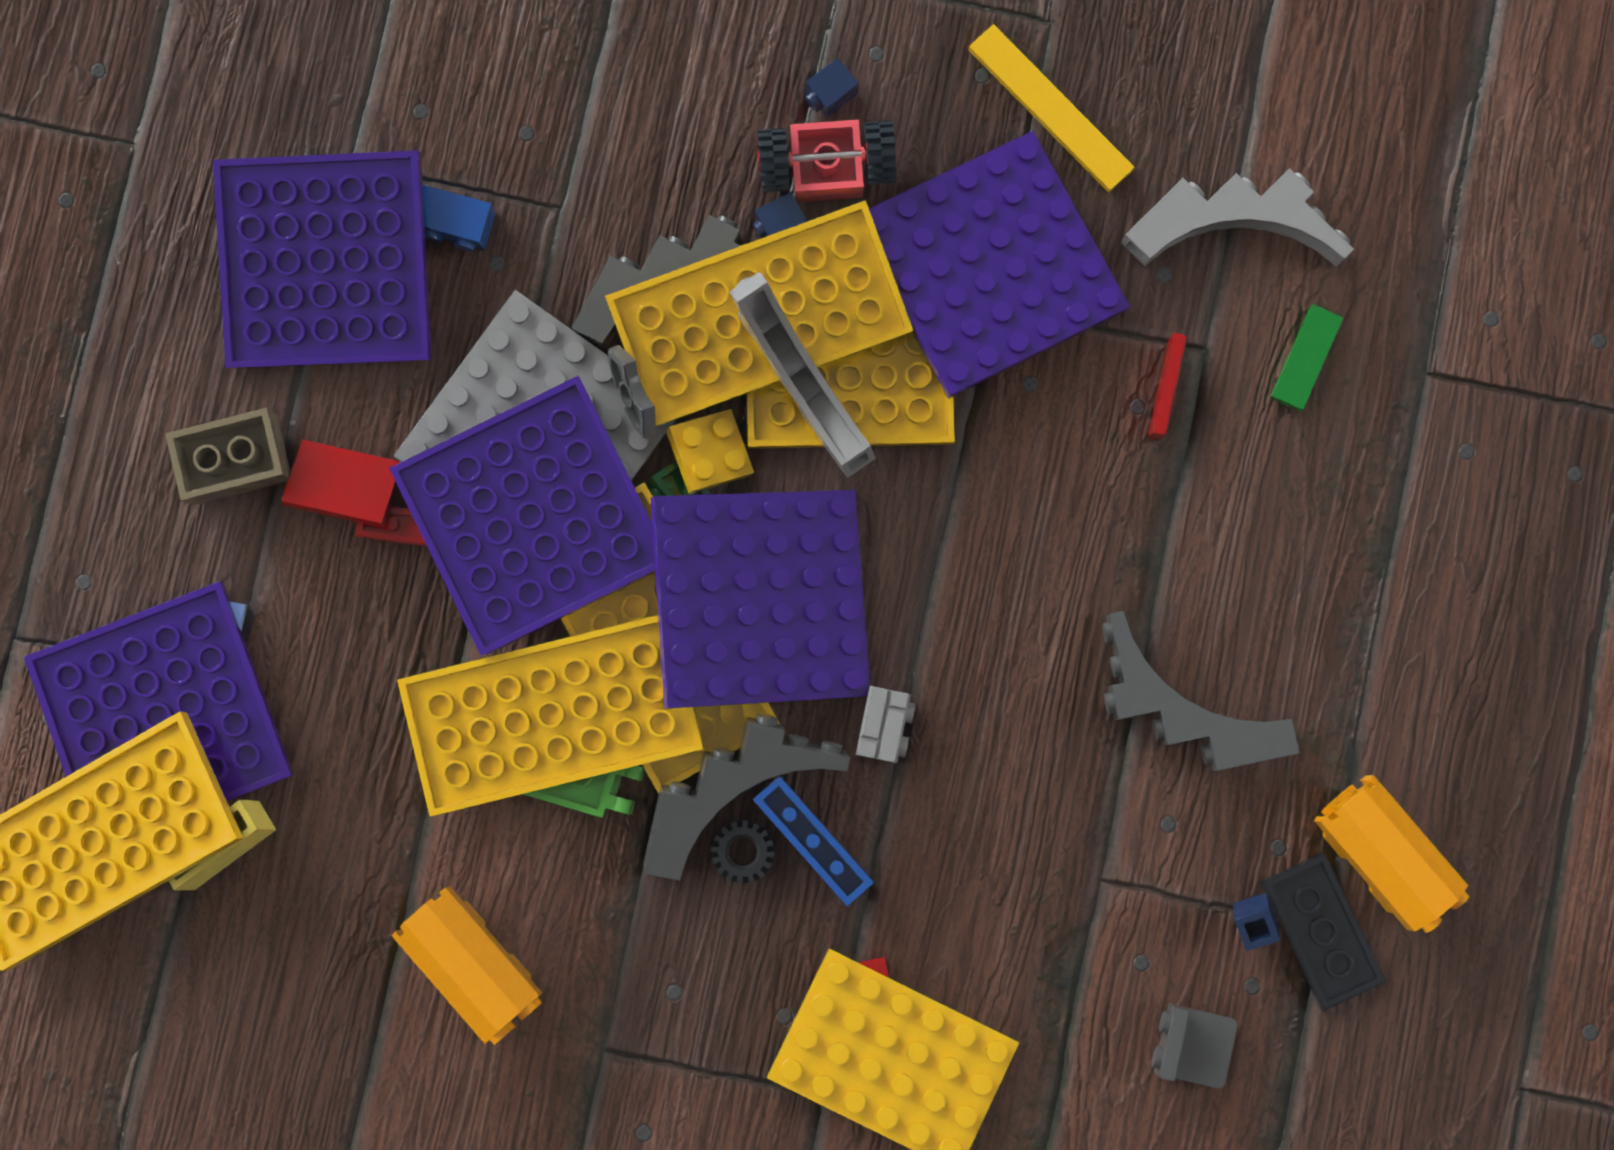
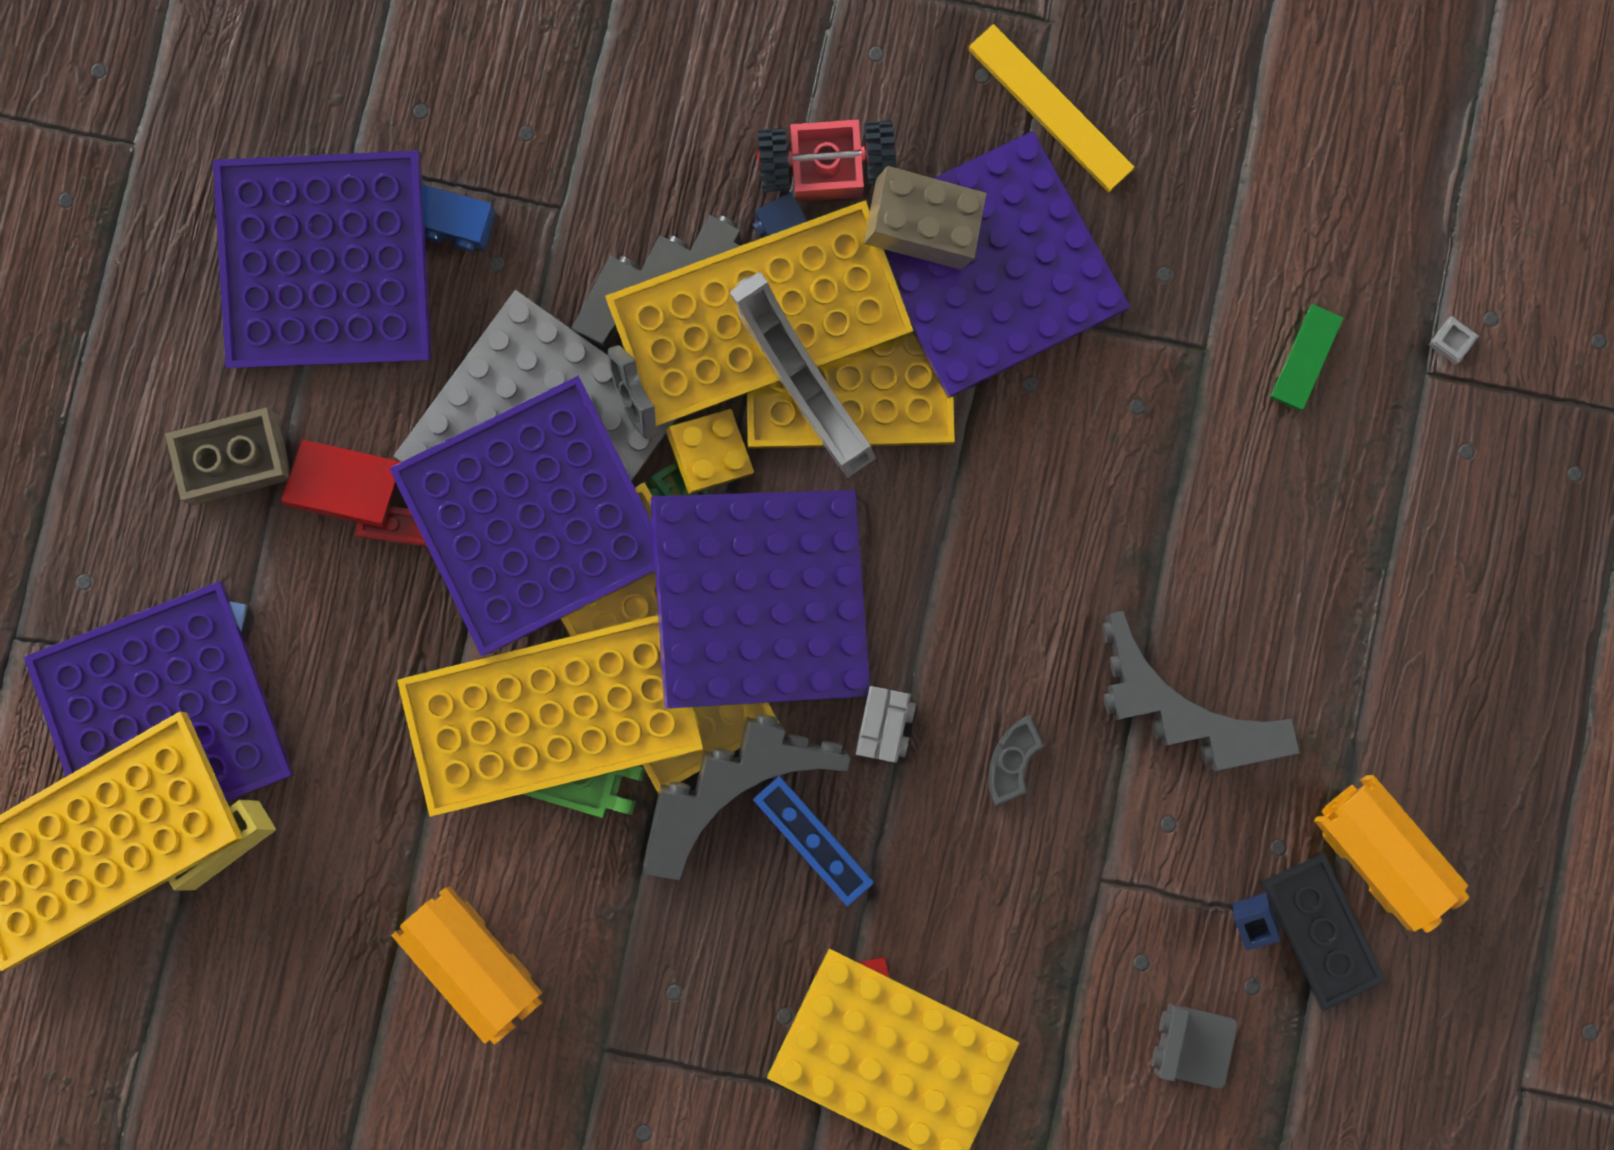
(742, 873): black tyre -> none
(831, 88): dark blue brick -> none
(925, 218): none -> dark tan brick
(1010, 760): none -> dark grey tile
(1167, 386): red tile -> none
(1236, 205): light grey arch -> none
(1453, 340): none -> light grey tile

